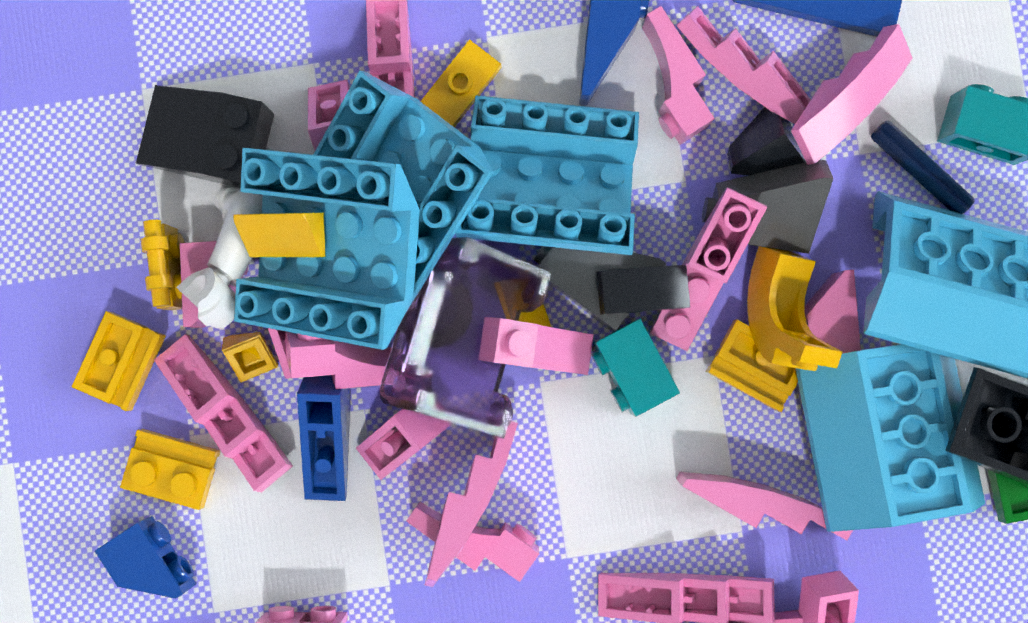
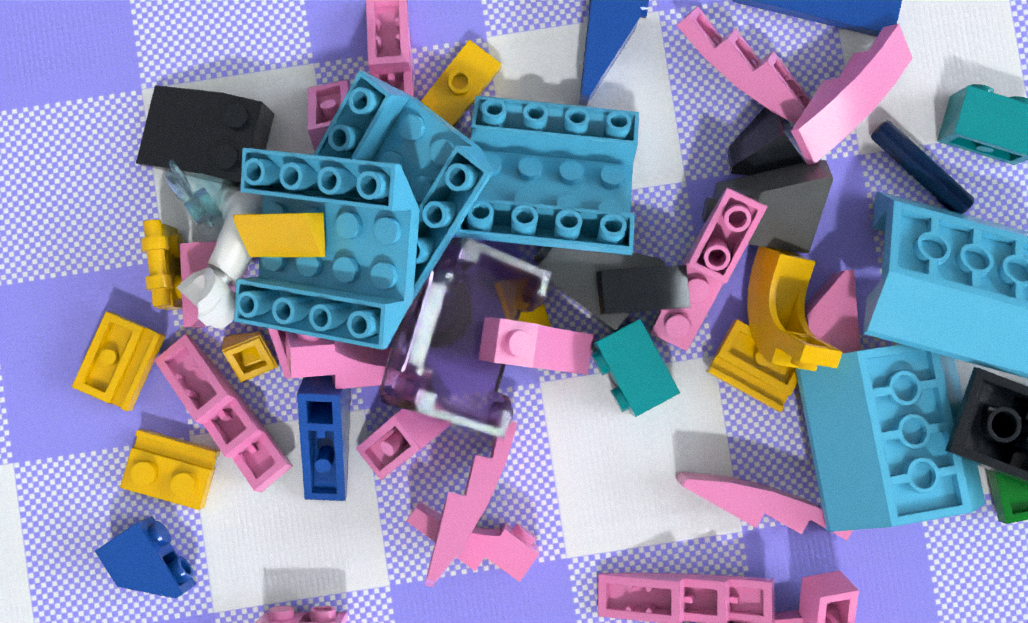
(199, 203): none -> clear light blue plate
(683, 110): bright pink slope -> none

